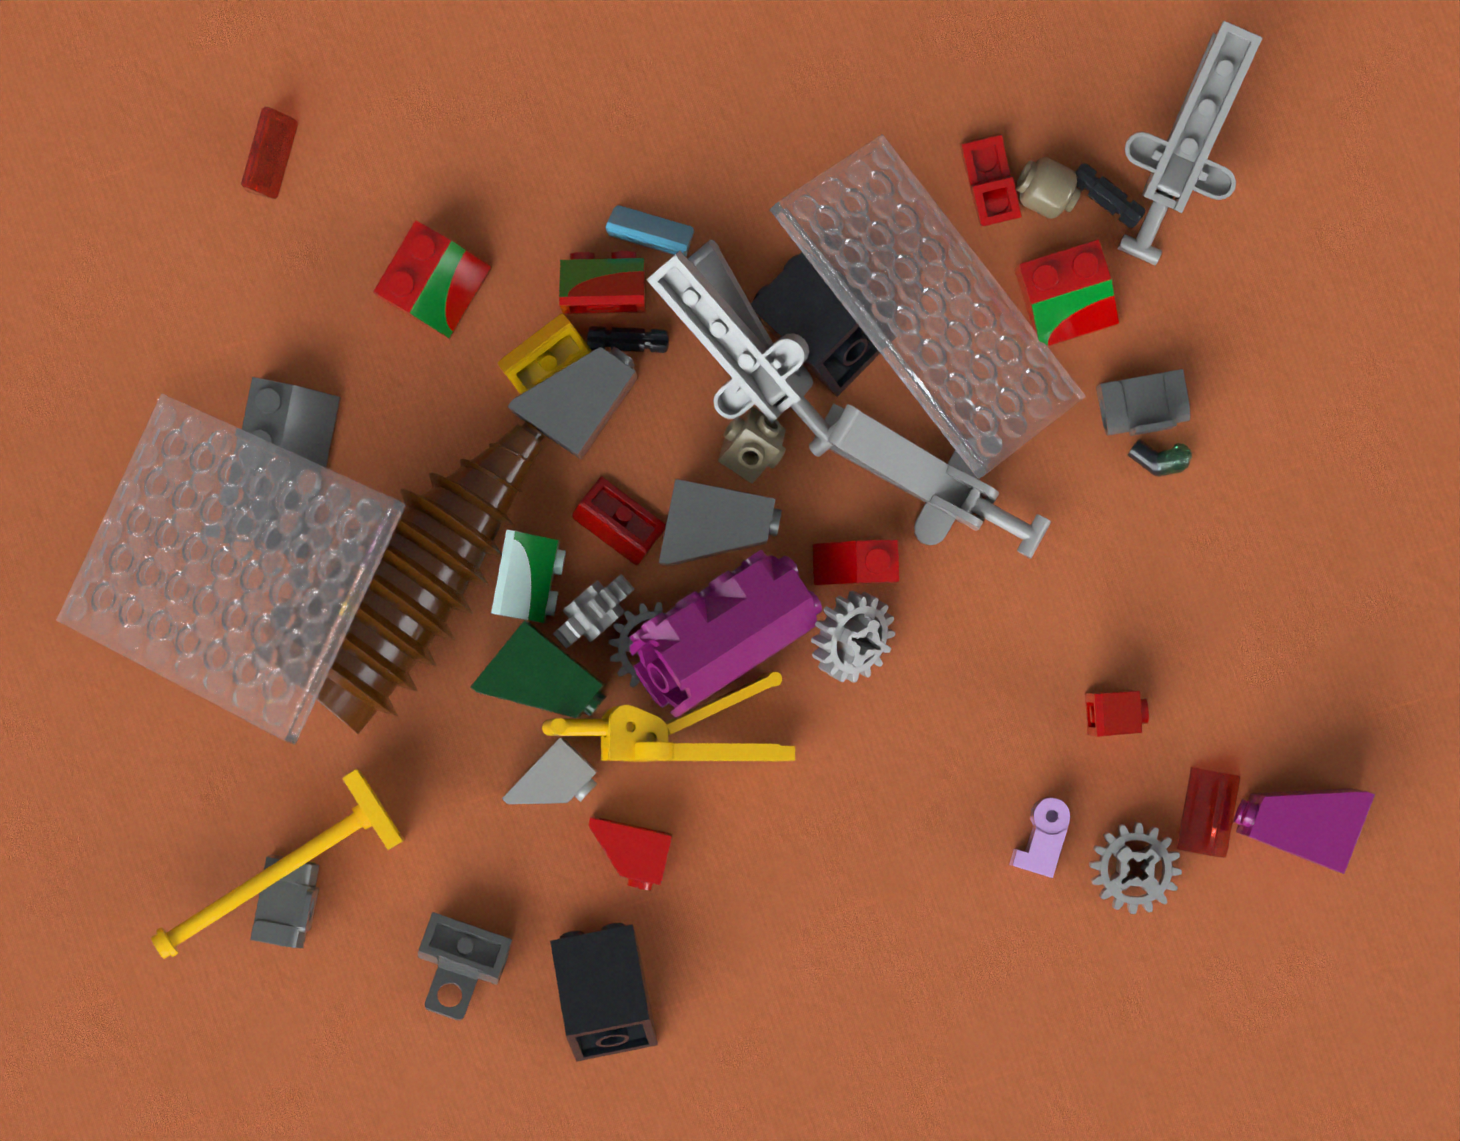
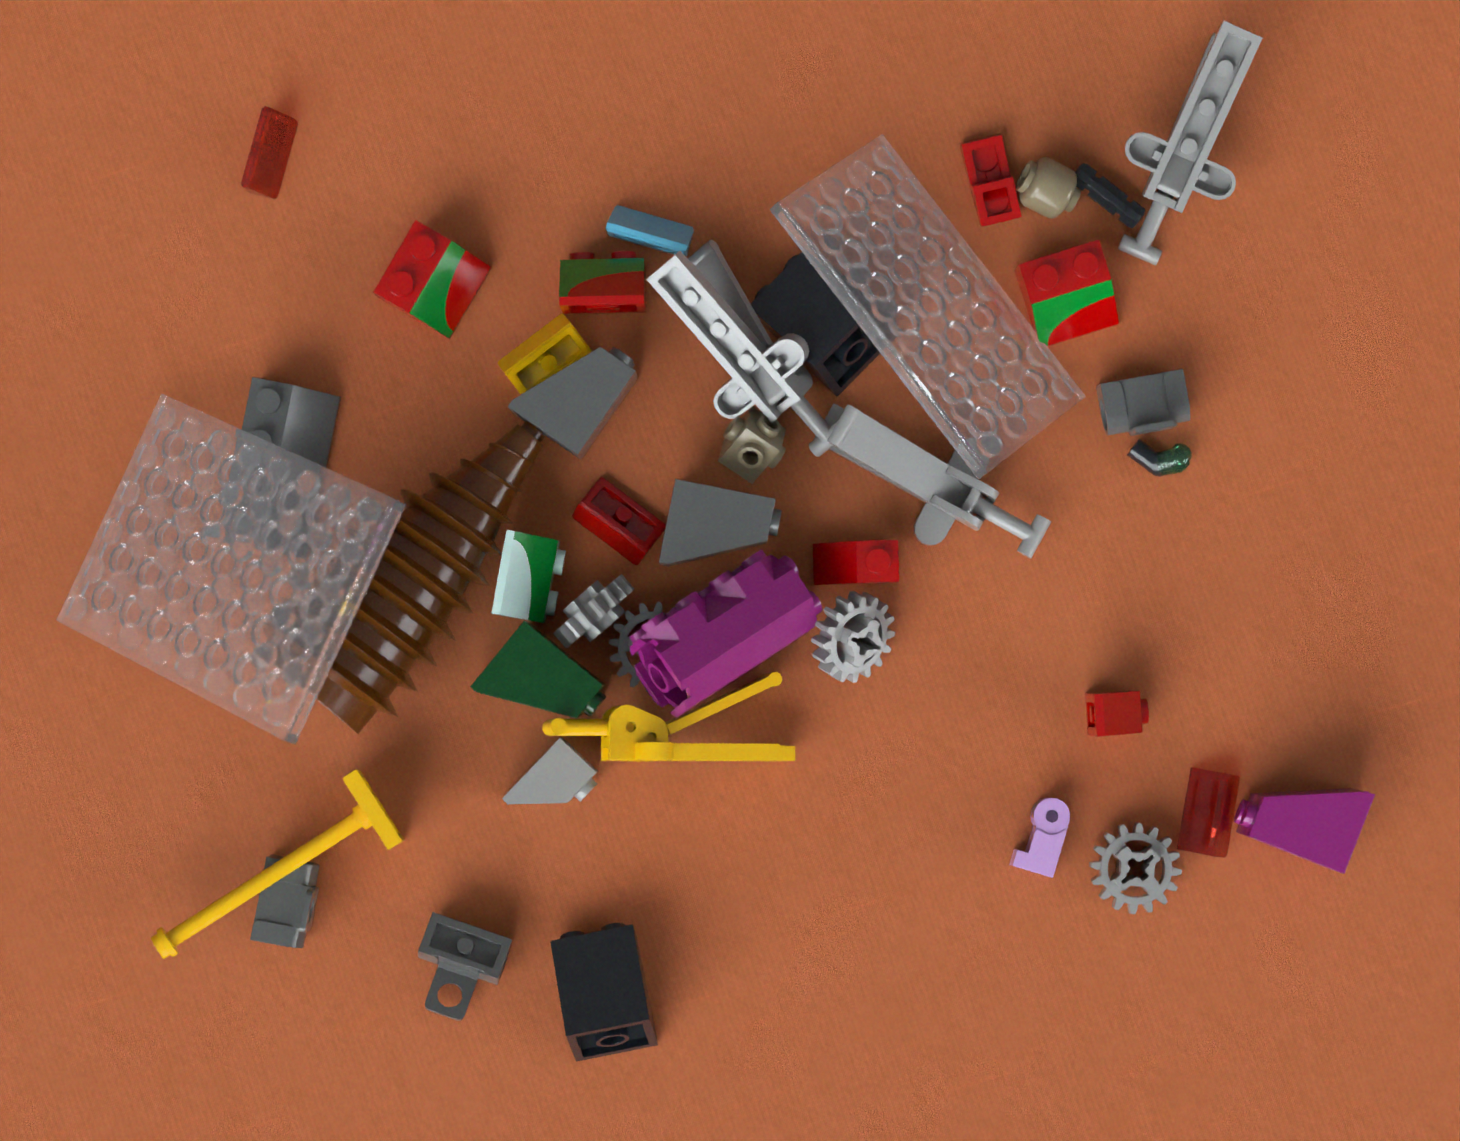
(628, 339): black axle -> none
(633, 850): red slope -> none

